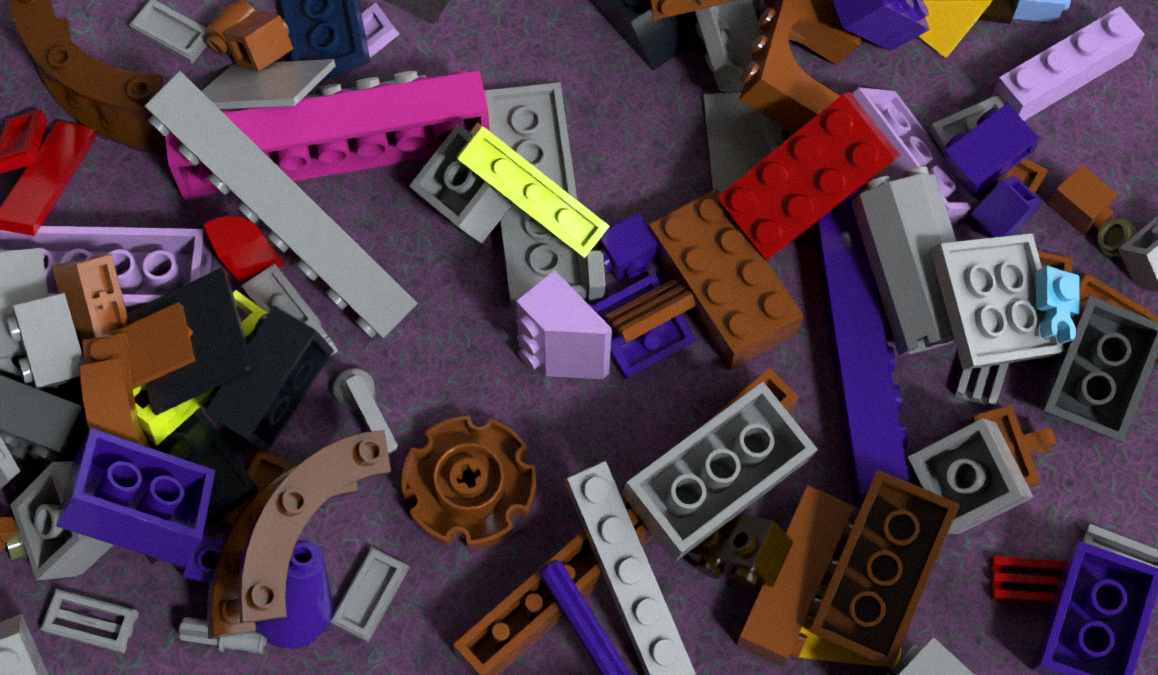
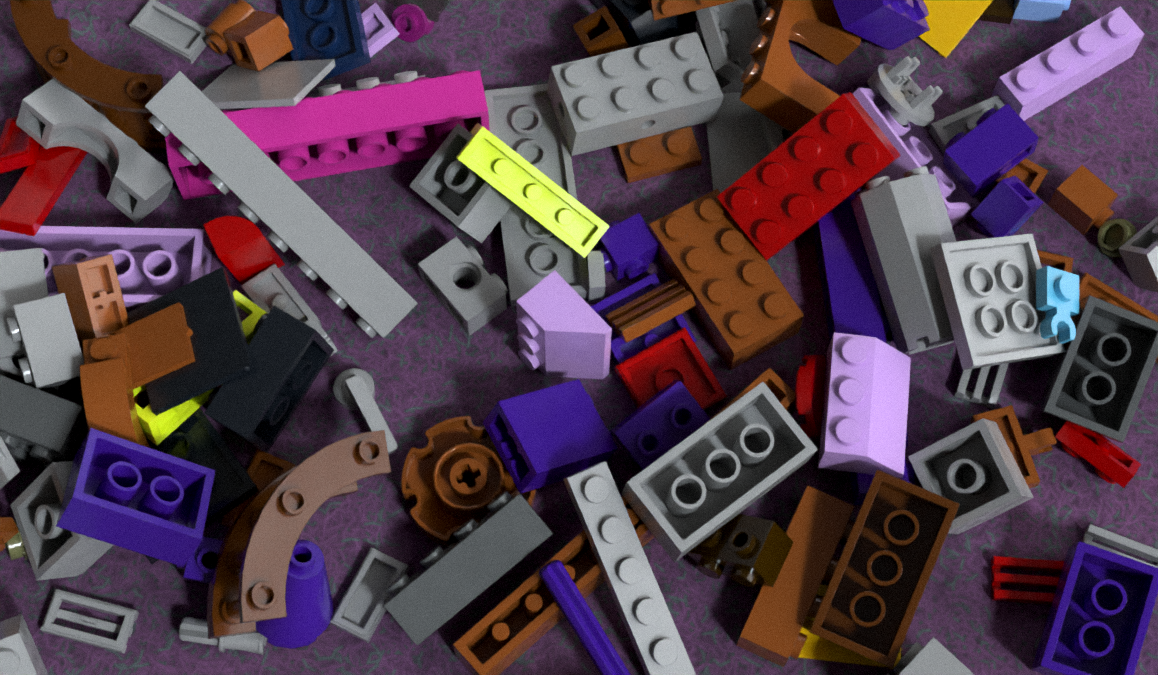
(62, 118): none -> light grey arch
(411, 22): none -> magenta plate
(466, 566): none -> dark grey brick
(470, 306): none -> light grey brick
(548, 435): none -> dark purple brick
(600, 33): none -> reddish brown brick
(634, 93): none -> light grey brick
(659, 154): none -> dark orange plate
(659, 424): none -> dark purple brick
(666, 361): none -> red tile
(810, 393): none -> red tile
(864, 406): none -> lavender slope
(903, 94): none -> light grey plate
(1110, 461): none -> red plate

